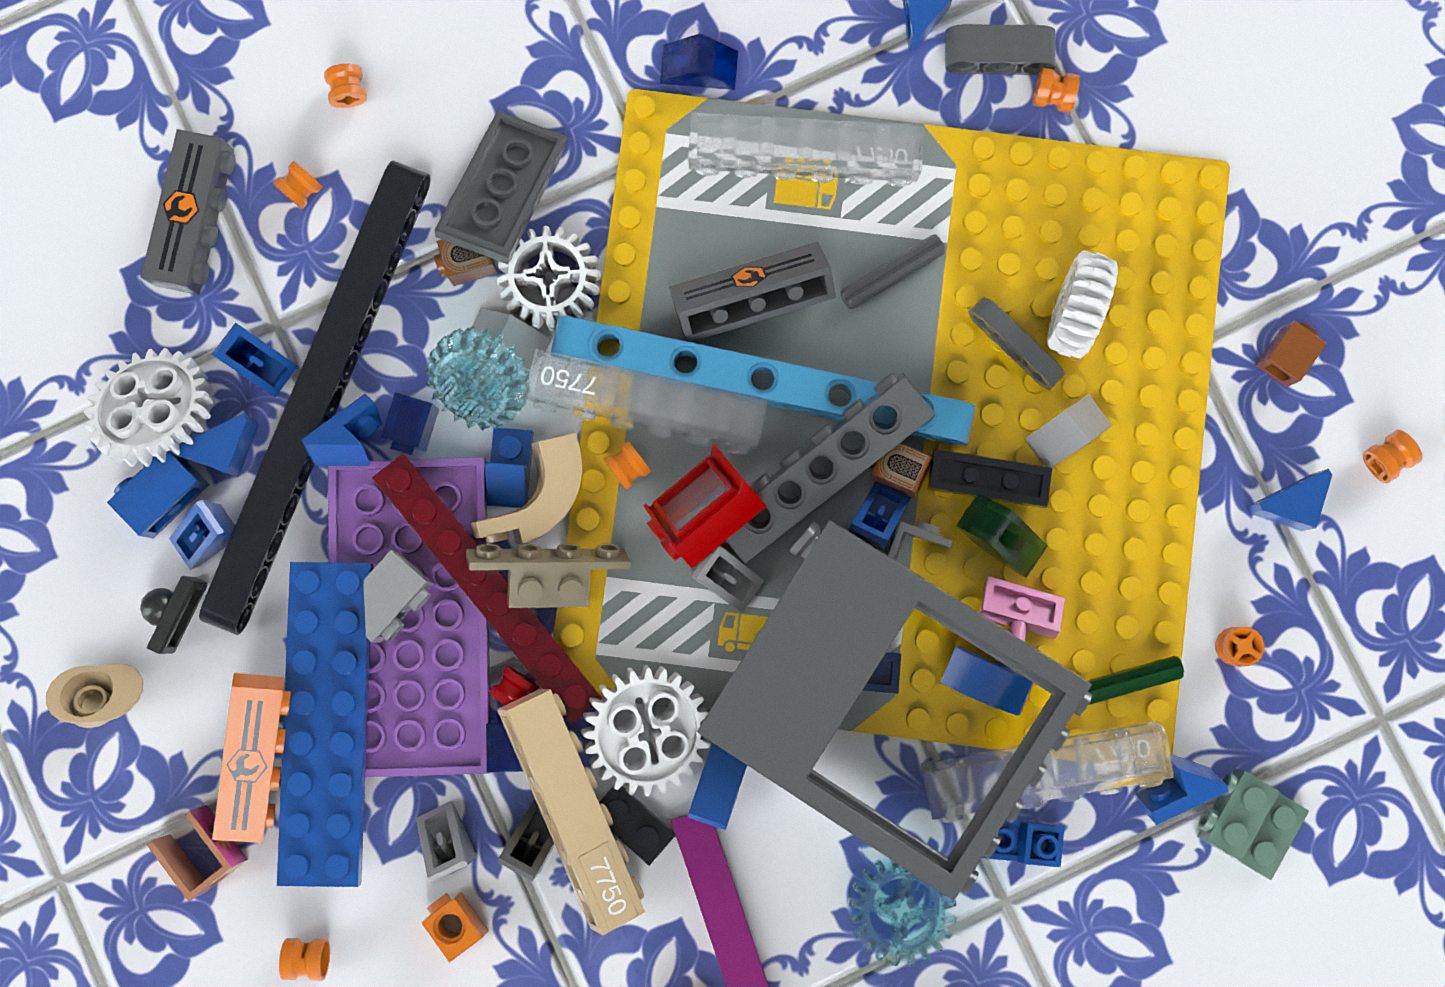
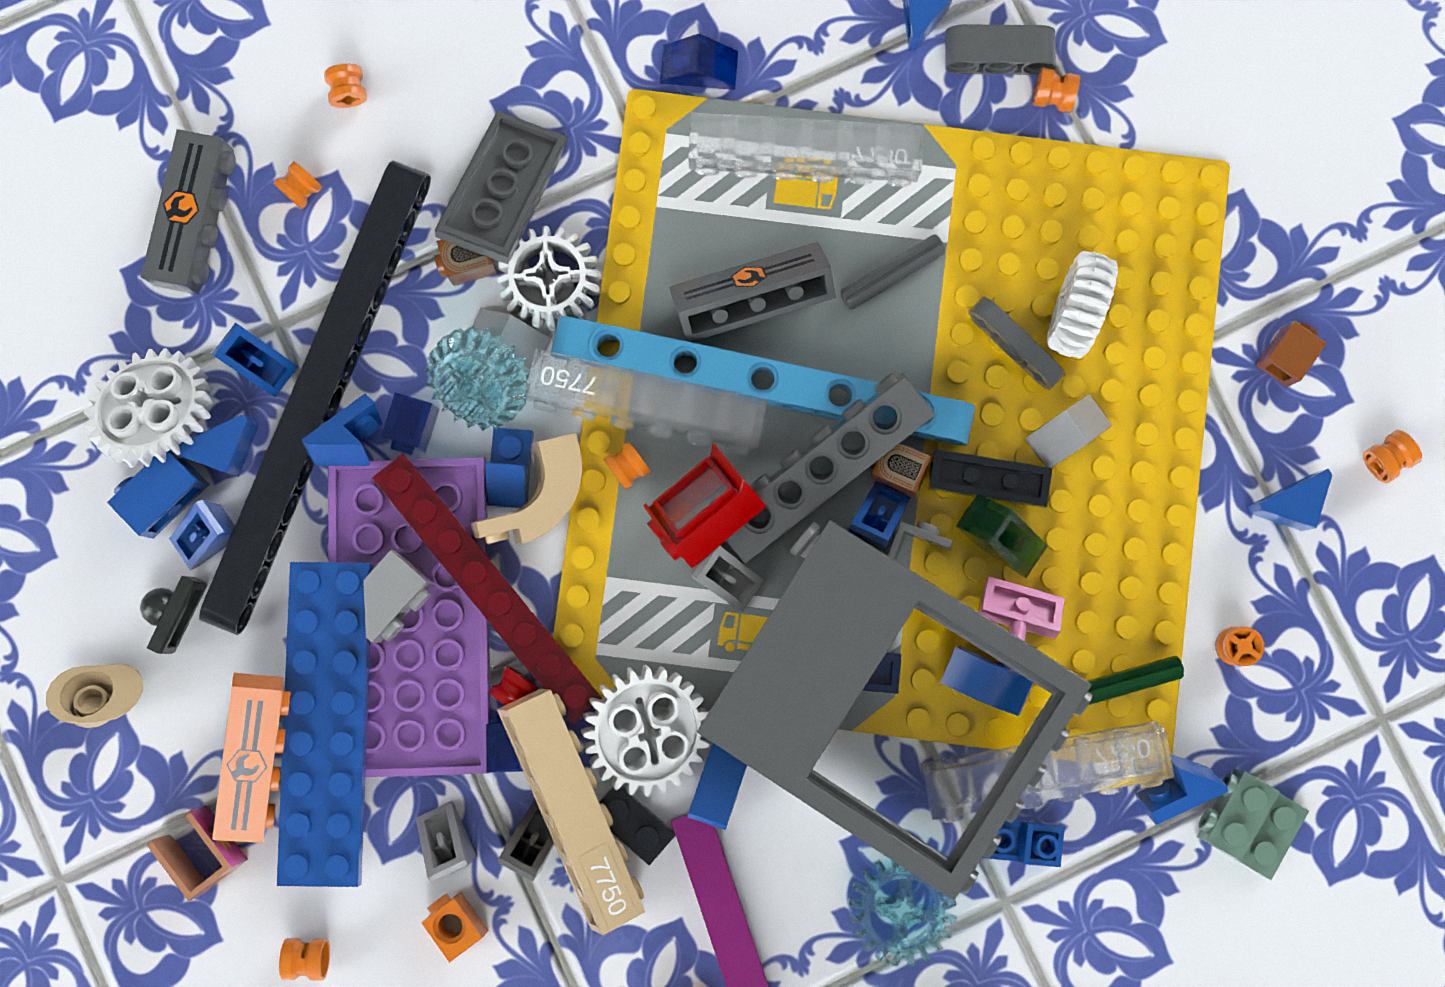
(548, 575): dark tan bracket -> none

